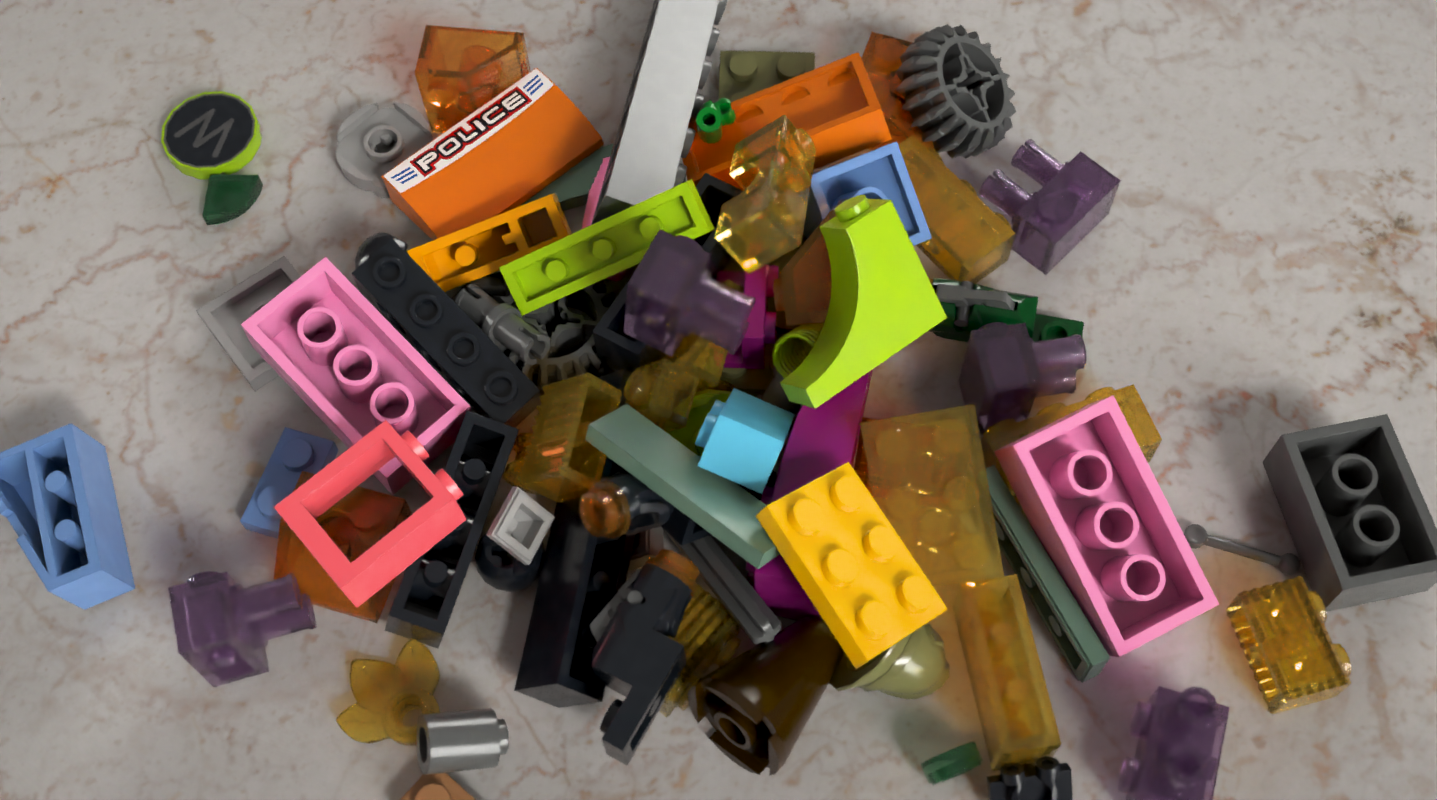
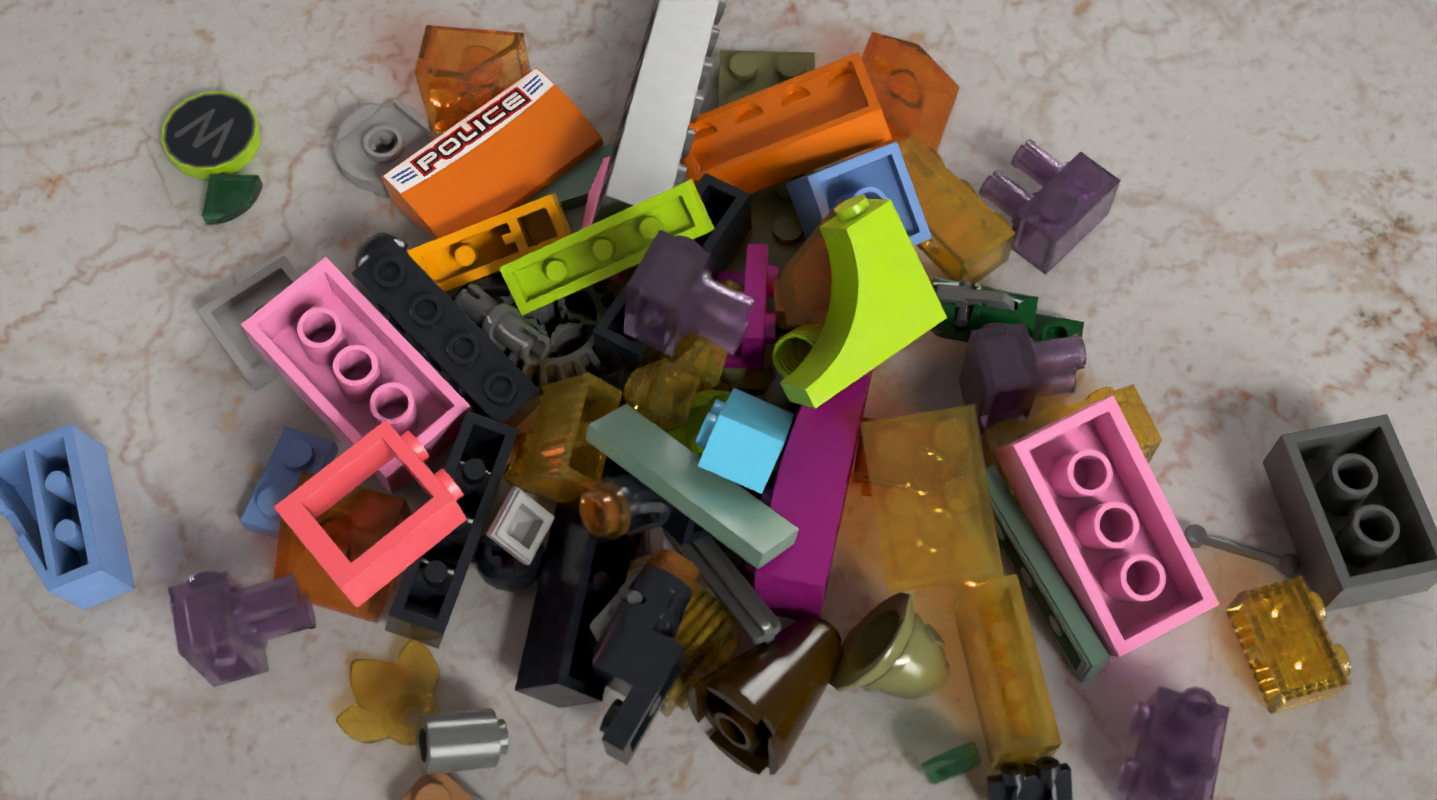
(712, 118): green arm -> none
(776, 180): clear yellow arch -> none
(851, 563): yellow plate -> none
(955, 91): dark grey gear -> none

